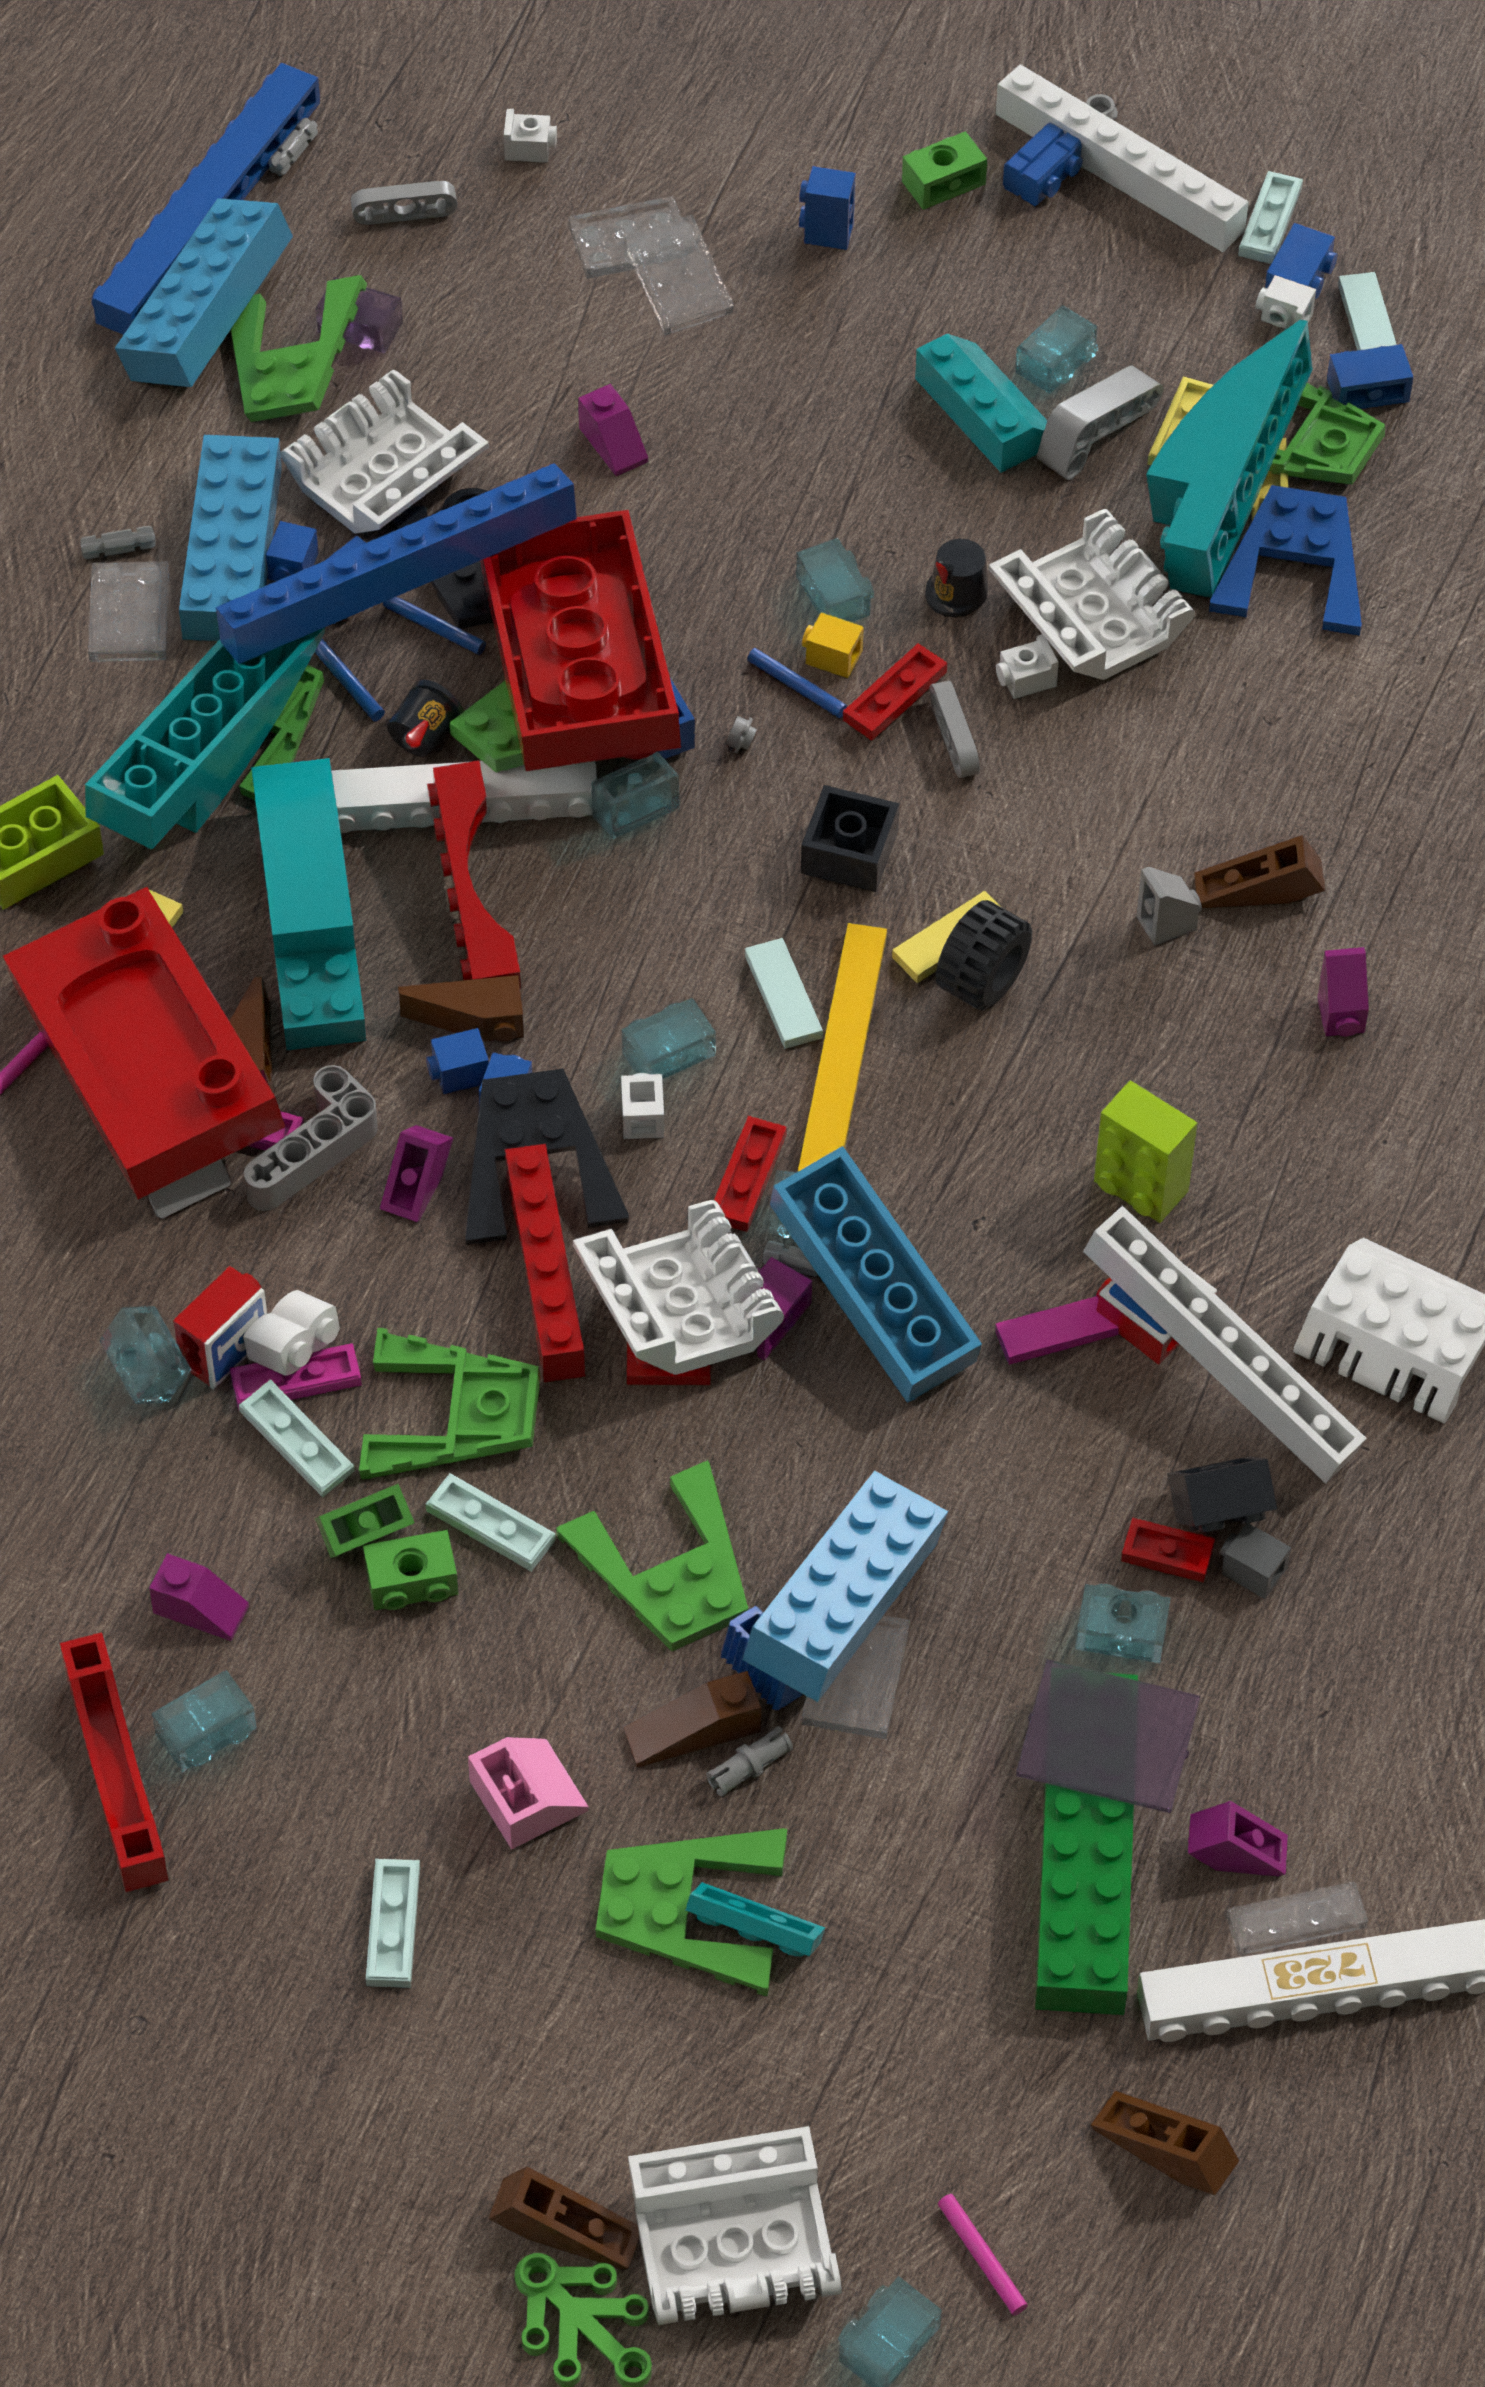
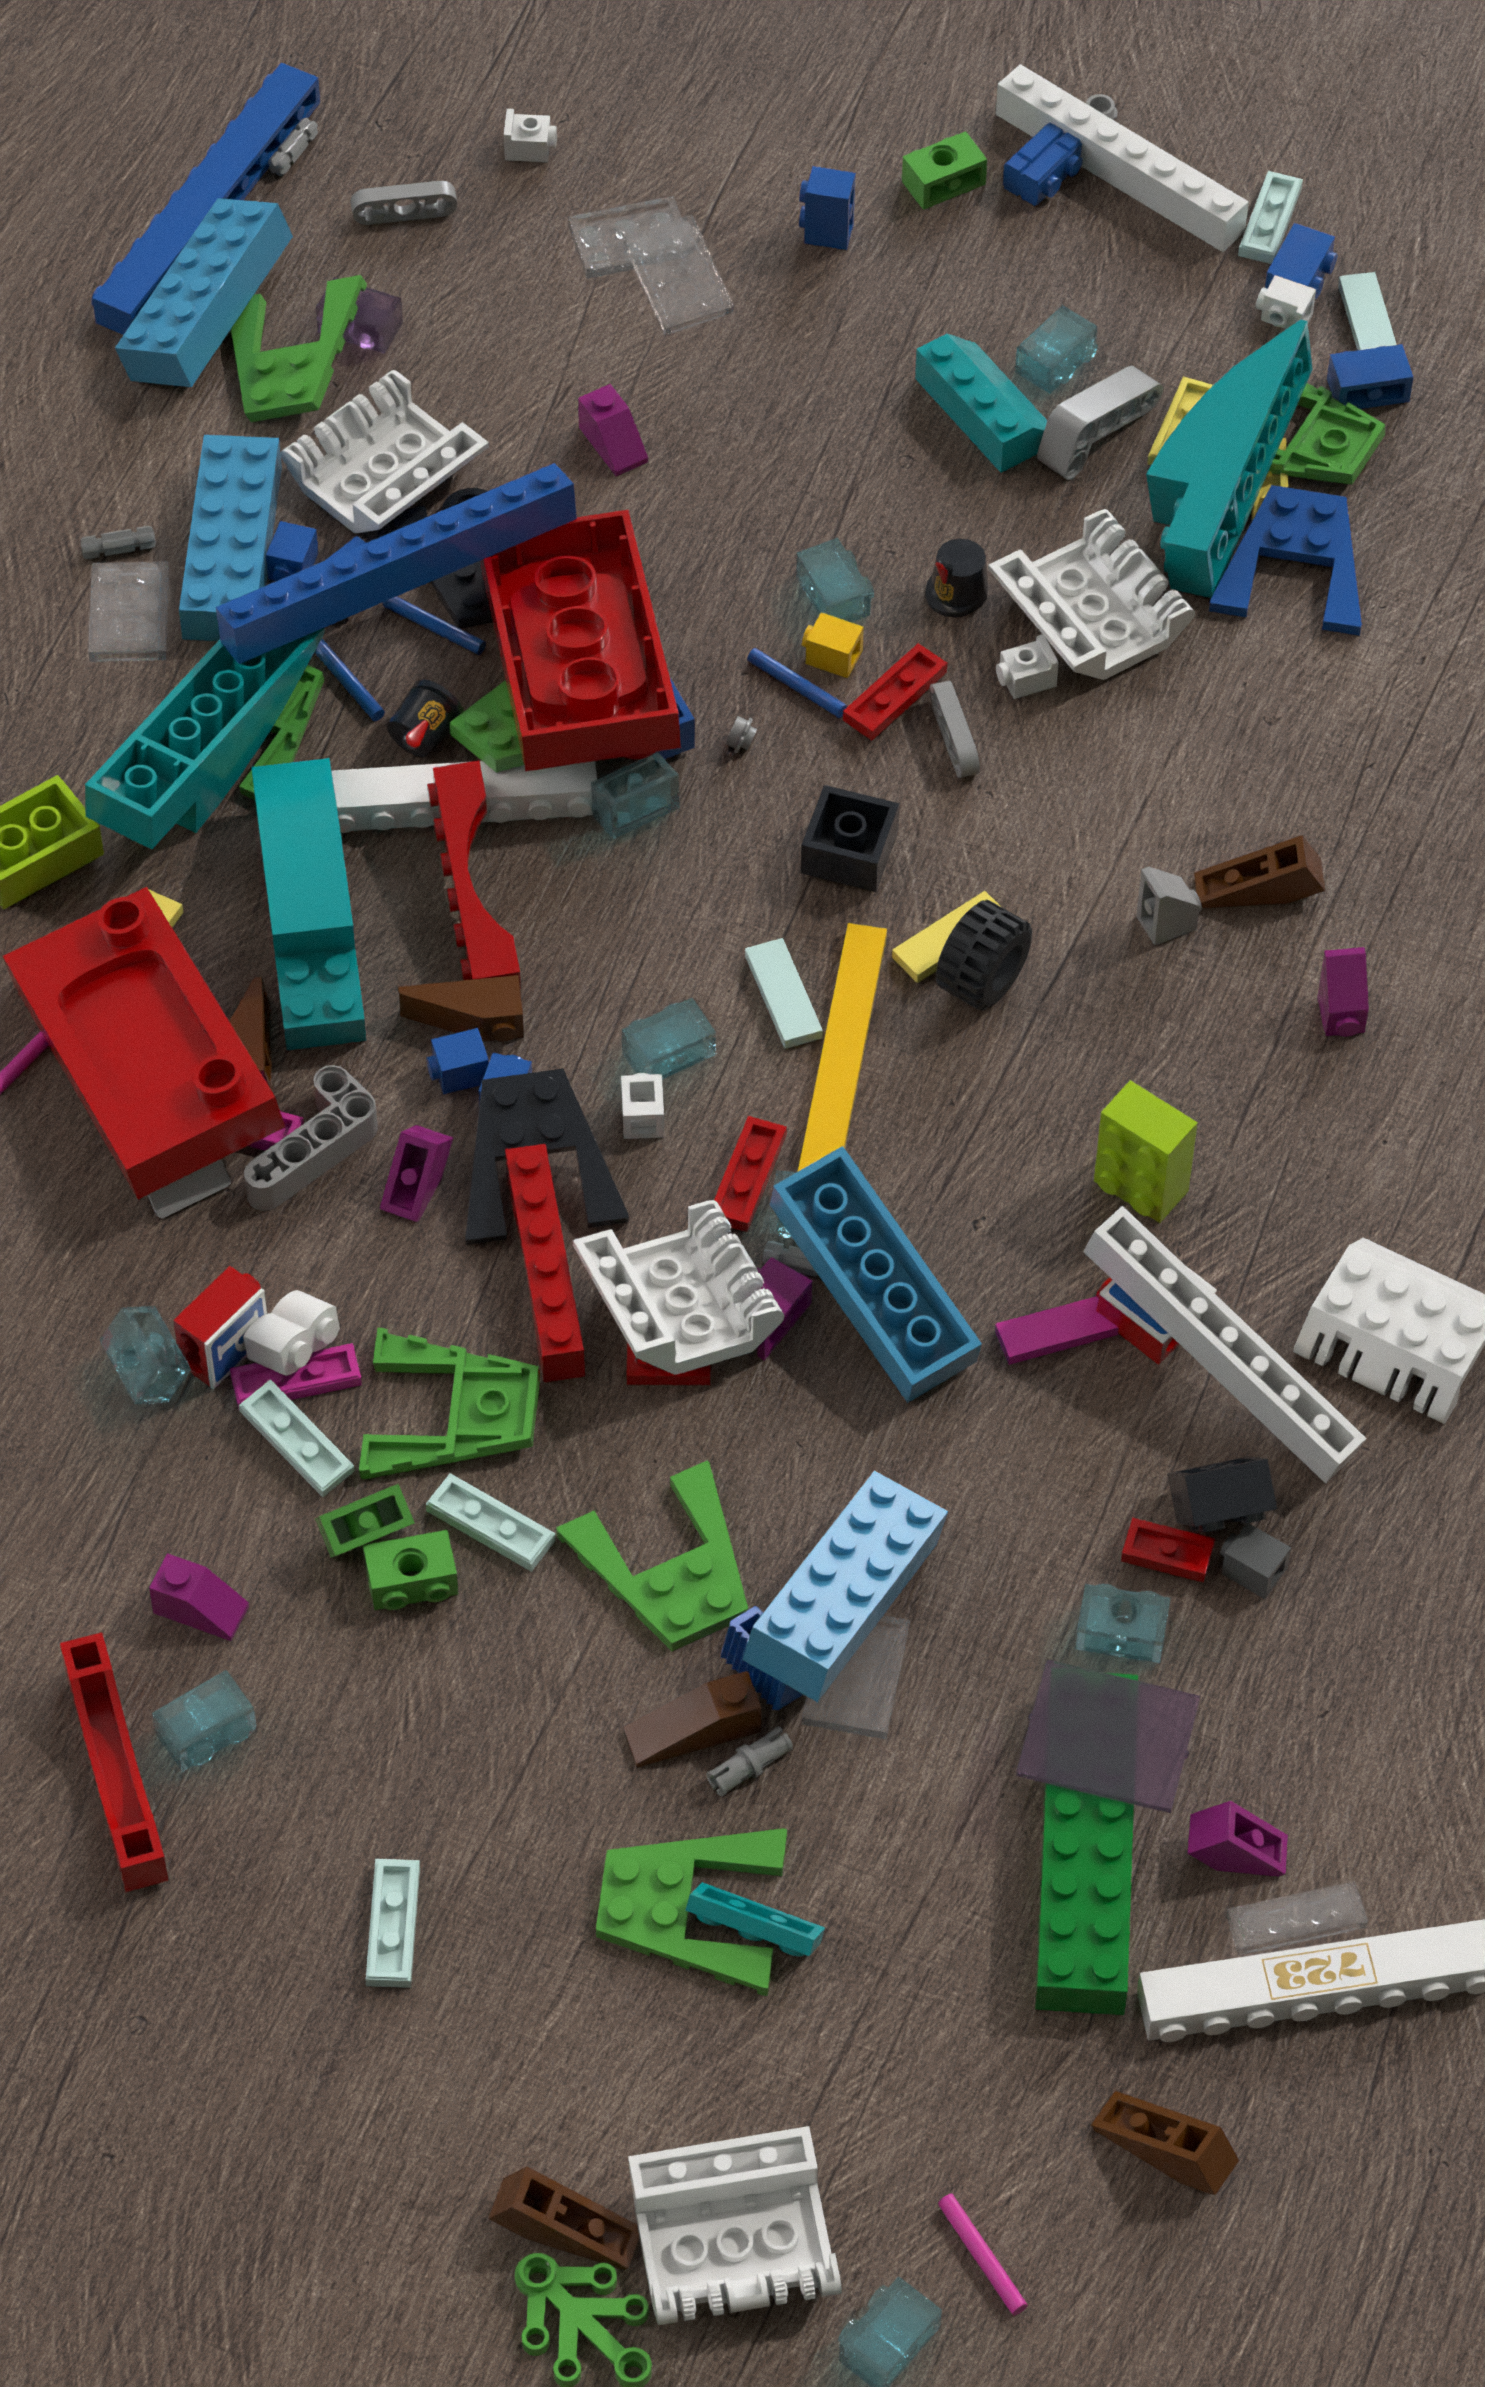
(524, 1788): bright pink slope -> none

